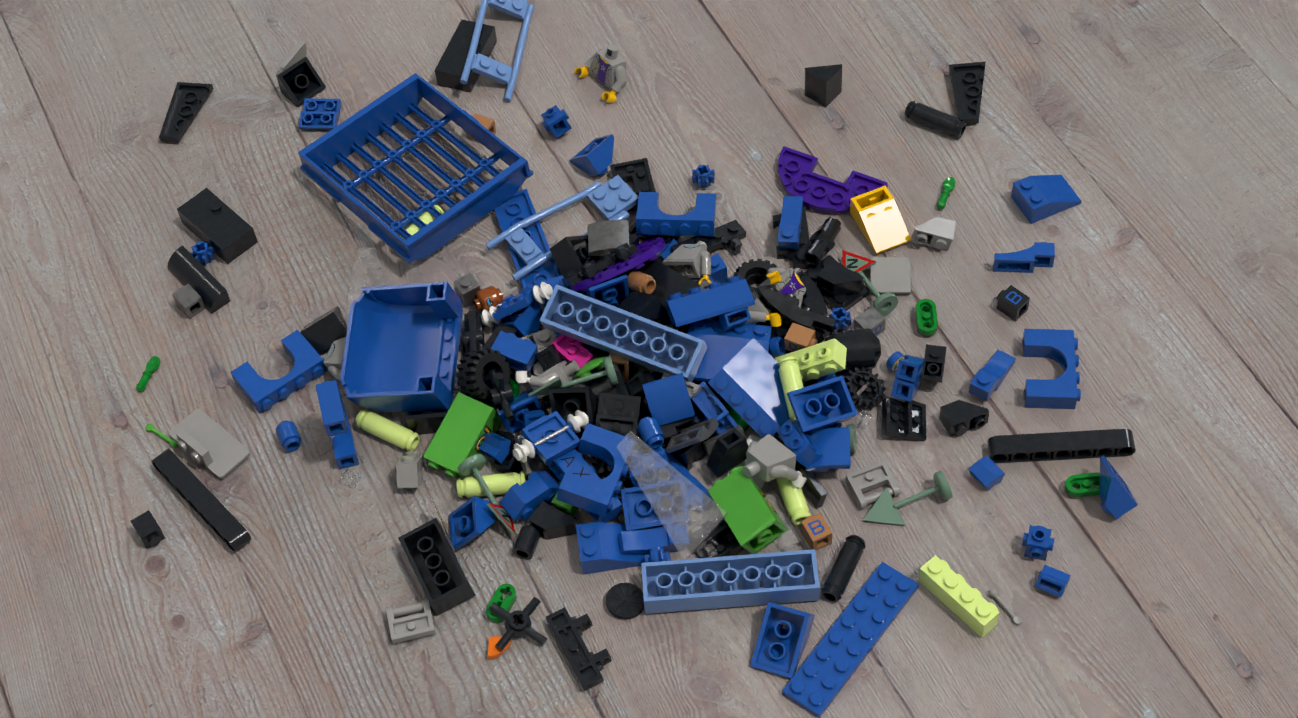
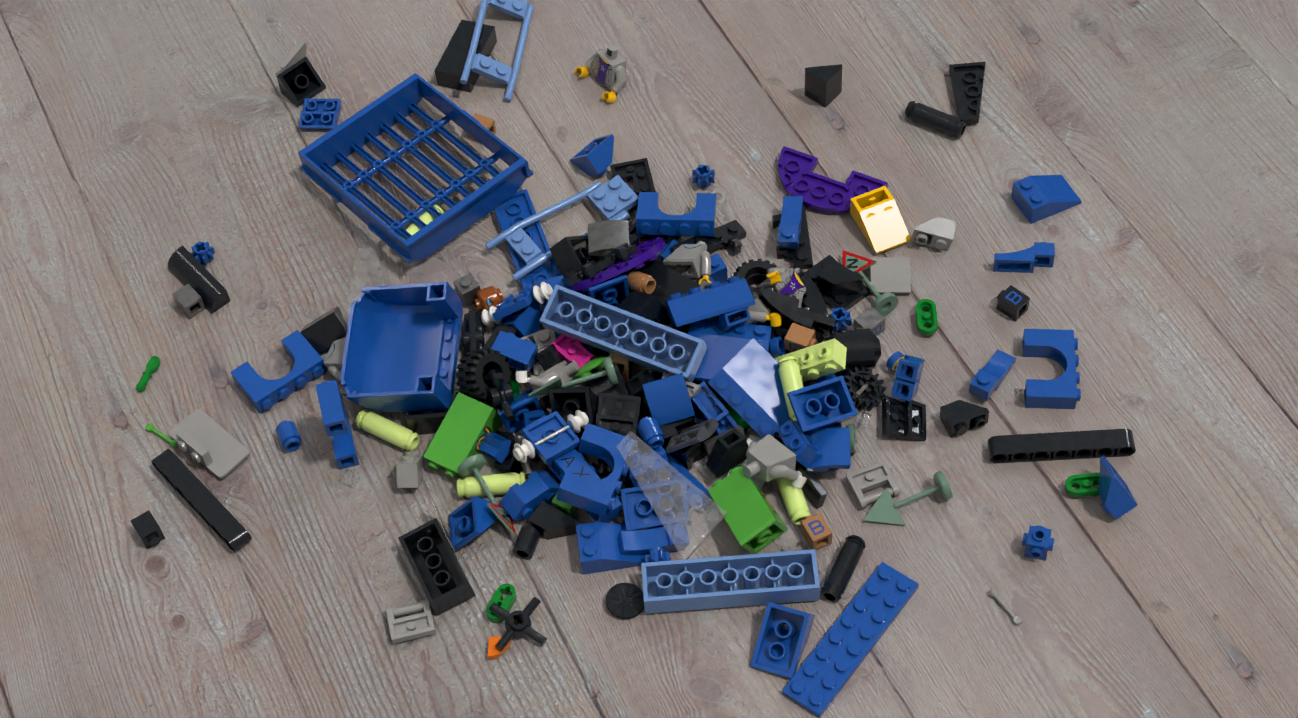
(184, 107): black wing -> none
(217, 224): black brick -> none
(555, 121): blue brick -> none
(568, 634): black hinge -> none
(719, 543): black slope -> none
(822, 241): black piece -> none
(934, 363): black slope -> none
(948, 186): green piece -> none
(959, 596): yellowish green brick -> none
(987, 472): blue piece -> none
(1053, 581): blue piece -> none

